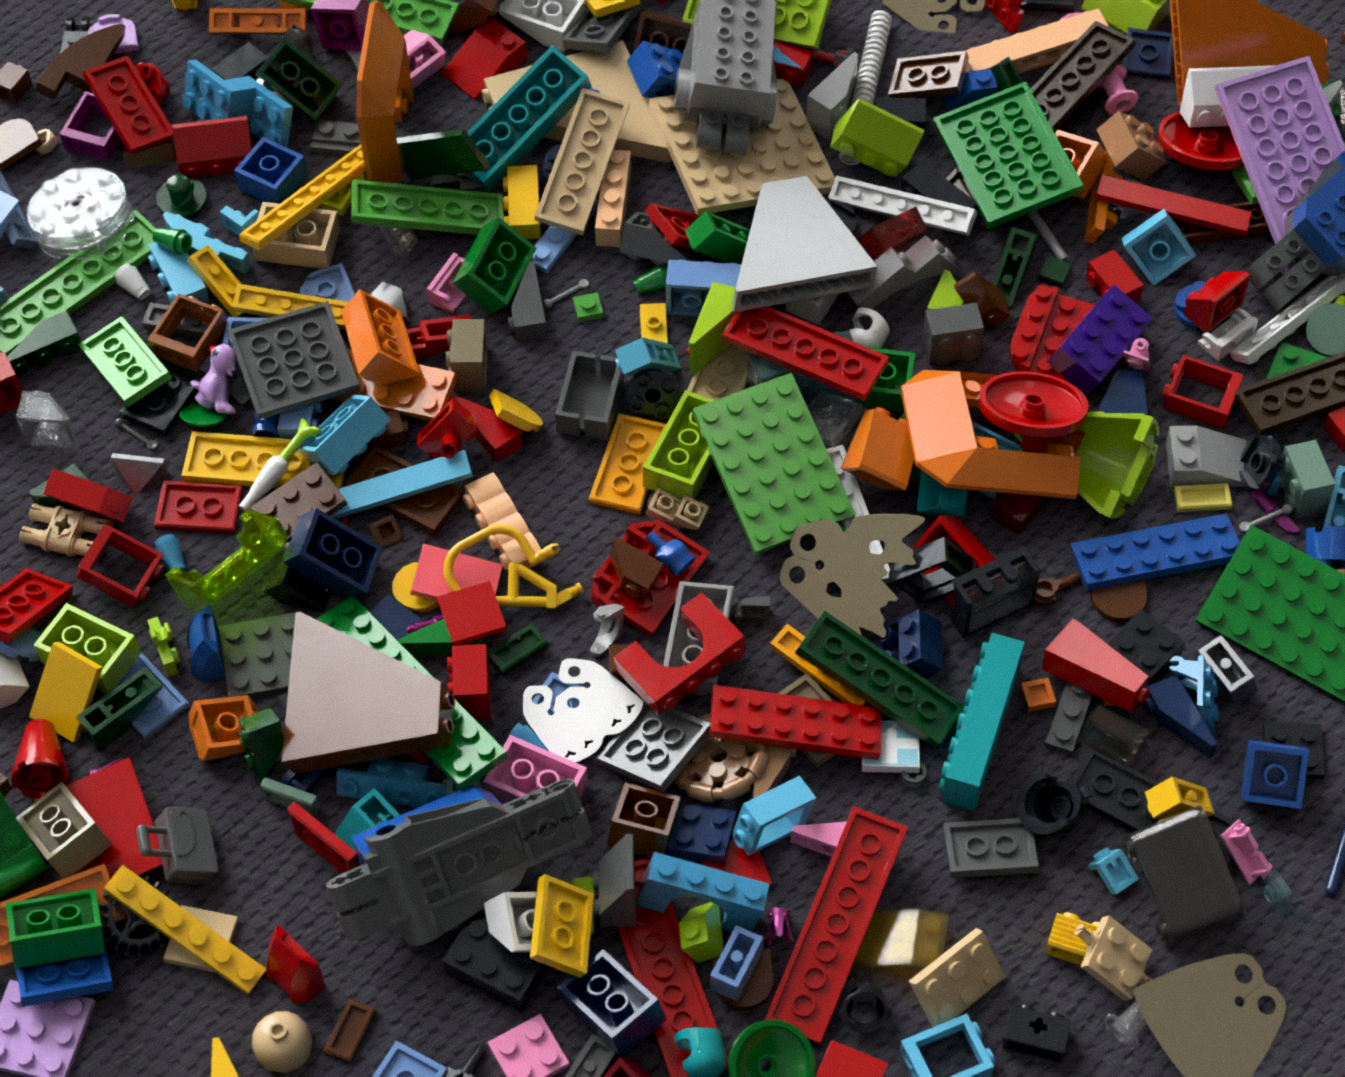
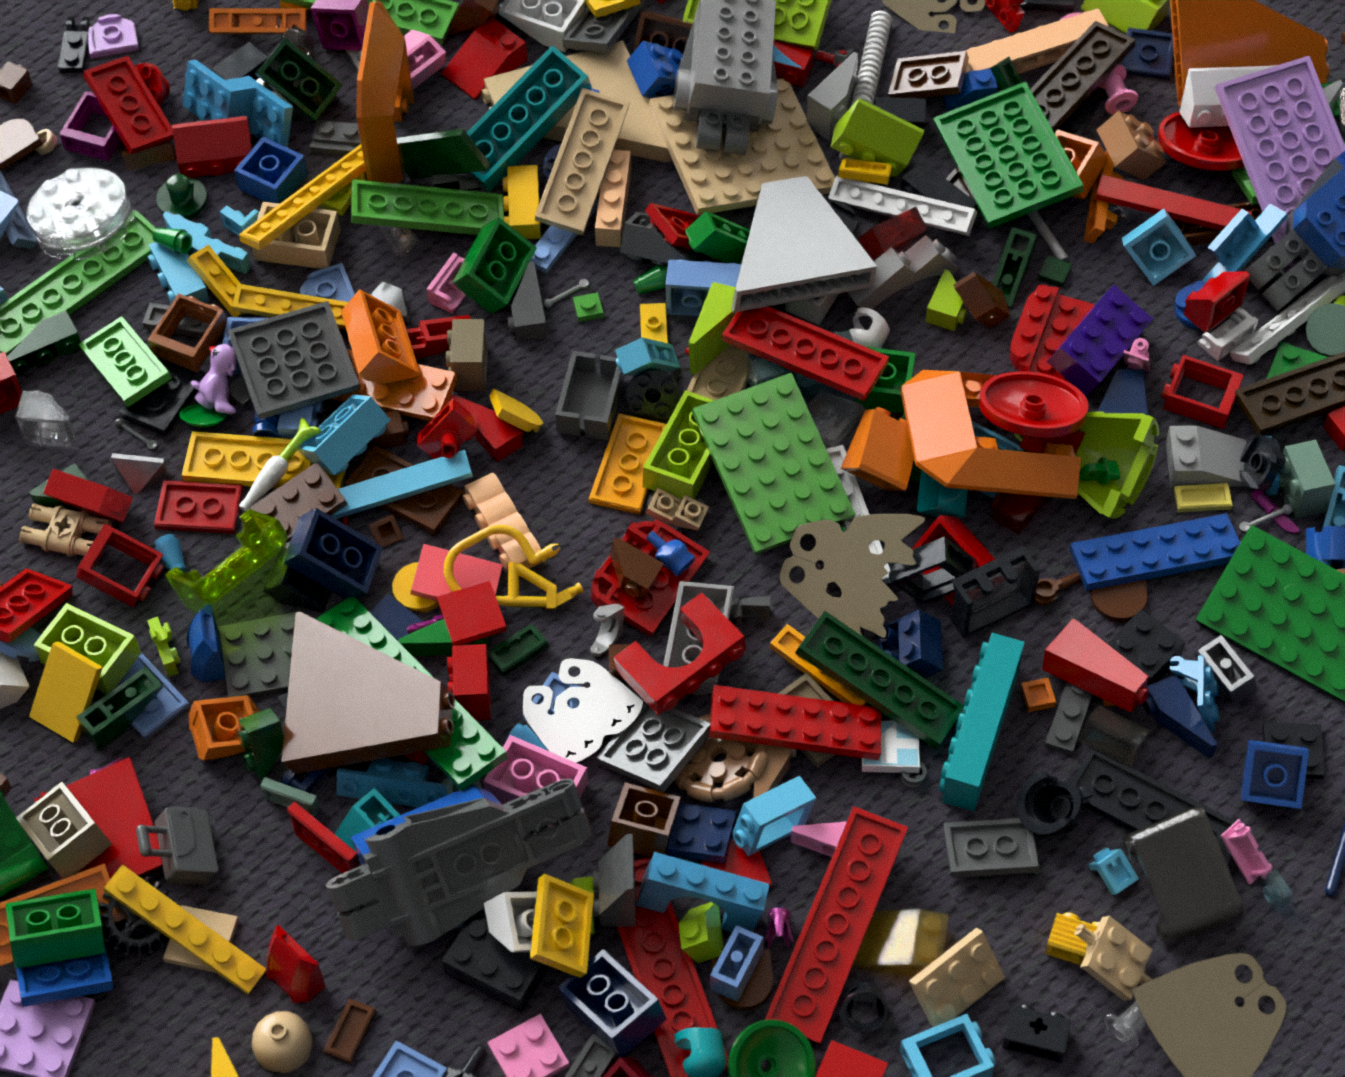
(39, 760): red cone -> none
(80, 56): reddish brown slope -> none
(132, 281): white cone -> none
(865, 171): none -> yellow plate
(952, 334): dark grey brick -> none
(1102, 471): none -> green piece
(1112, 270): red brick -> none
(1175, 797): yellow slope -> none
(1243, 239): none -> dark azure bracket

